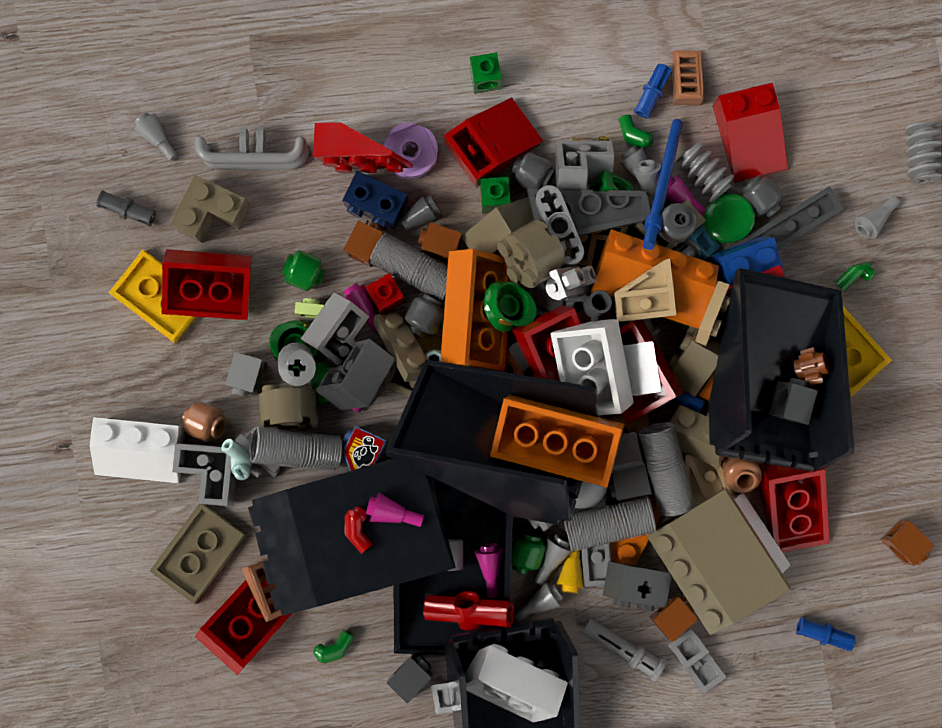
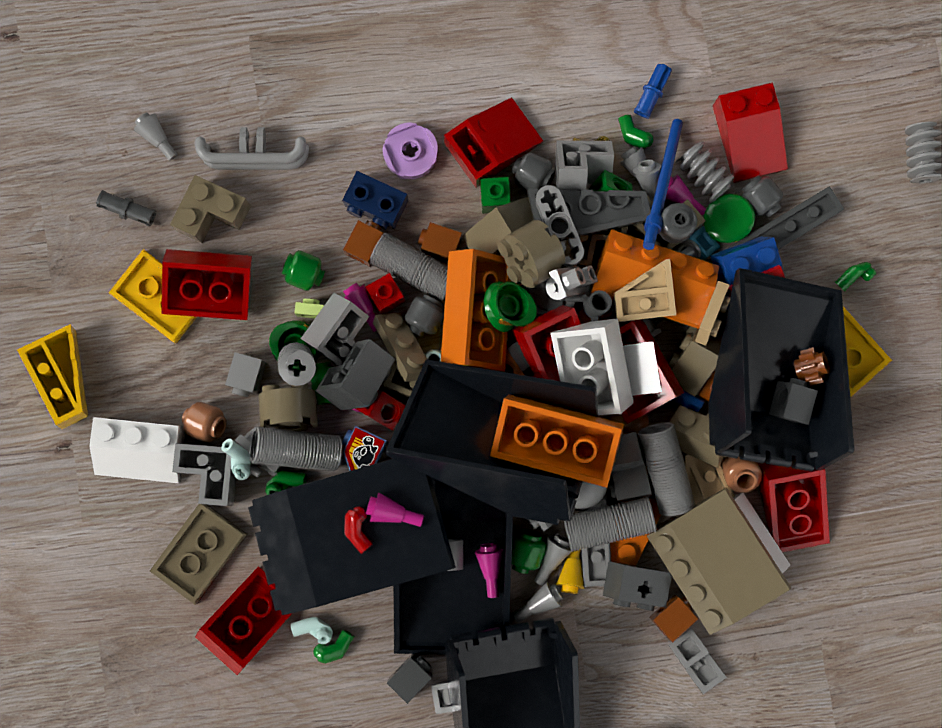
(58, 375): none -> yellow wedge
(258, 592): nougat slope -> none
(283, 480): none -> green arm
(315, 627): none -> light aqua arm
(348, 150): red slope -> none
(389, 415): none -> red brick
(422, 212): dark grey cone -> none
(469, 610): red piece -> none
(485, 73): green brick -> none
(515, 684): white slope -> none
(635, 655): light grey pin -> none
(687, 98): nougat slope -> none
(825, 634): blue axle -> none
(870, 223): light grey cone -> none
(908, 543): dark orange brick -> none

